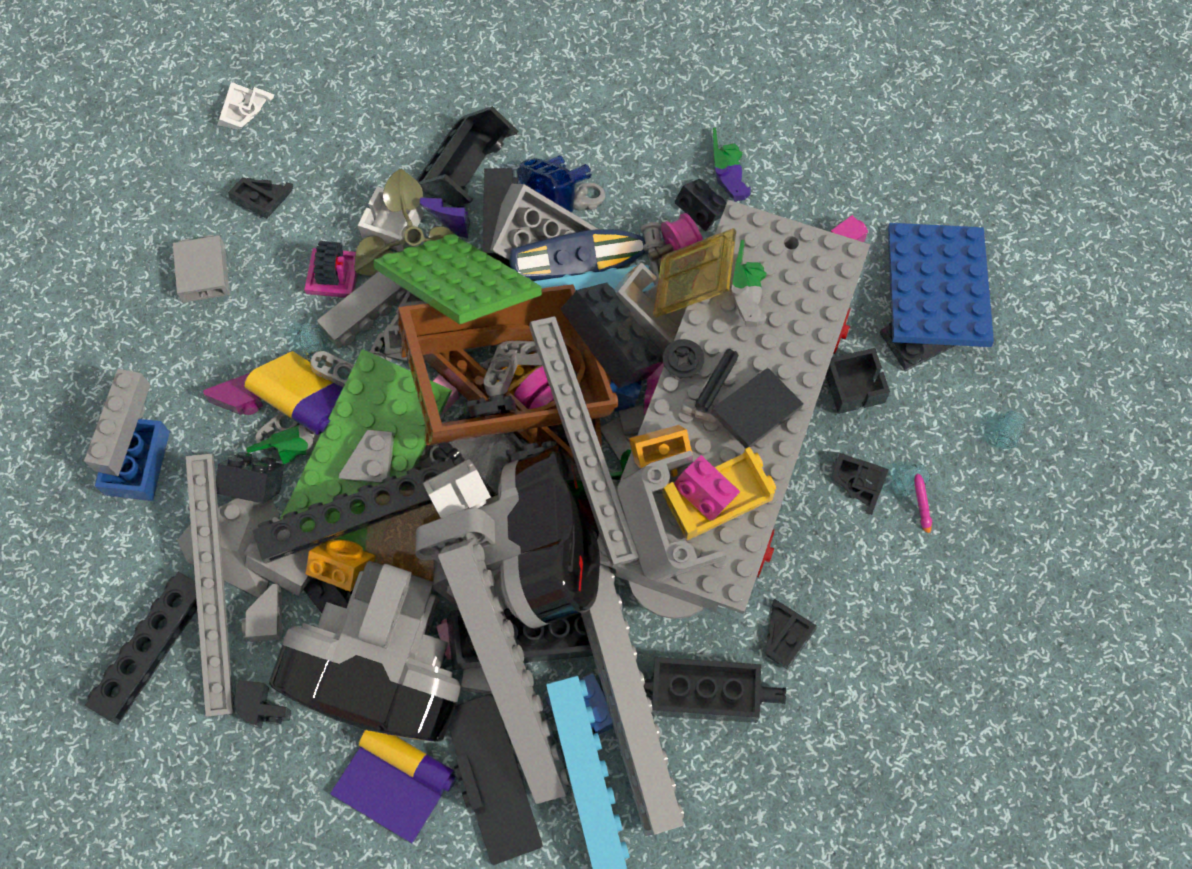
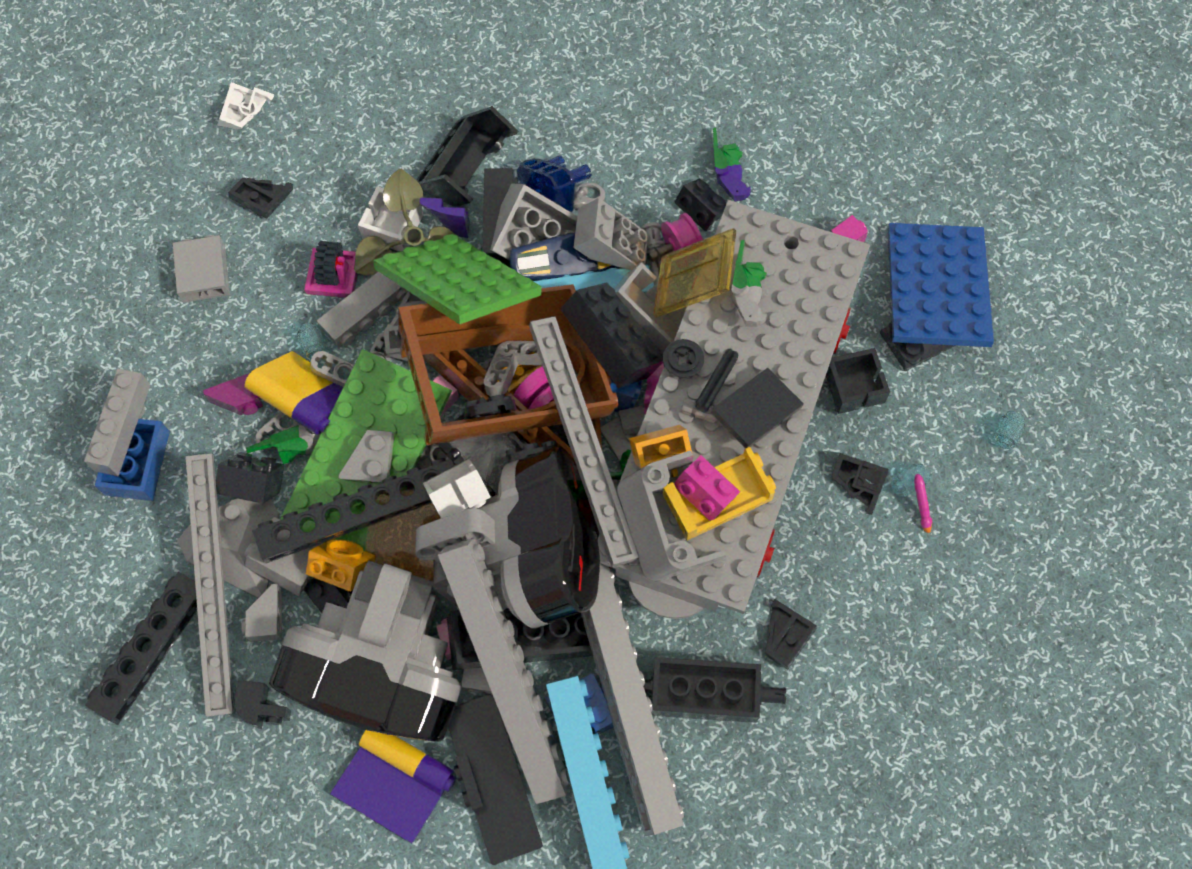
(609, 236): none -> light grey slope

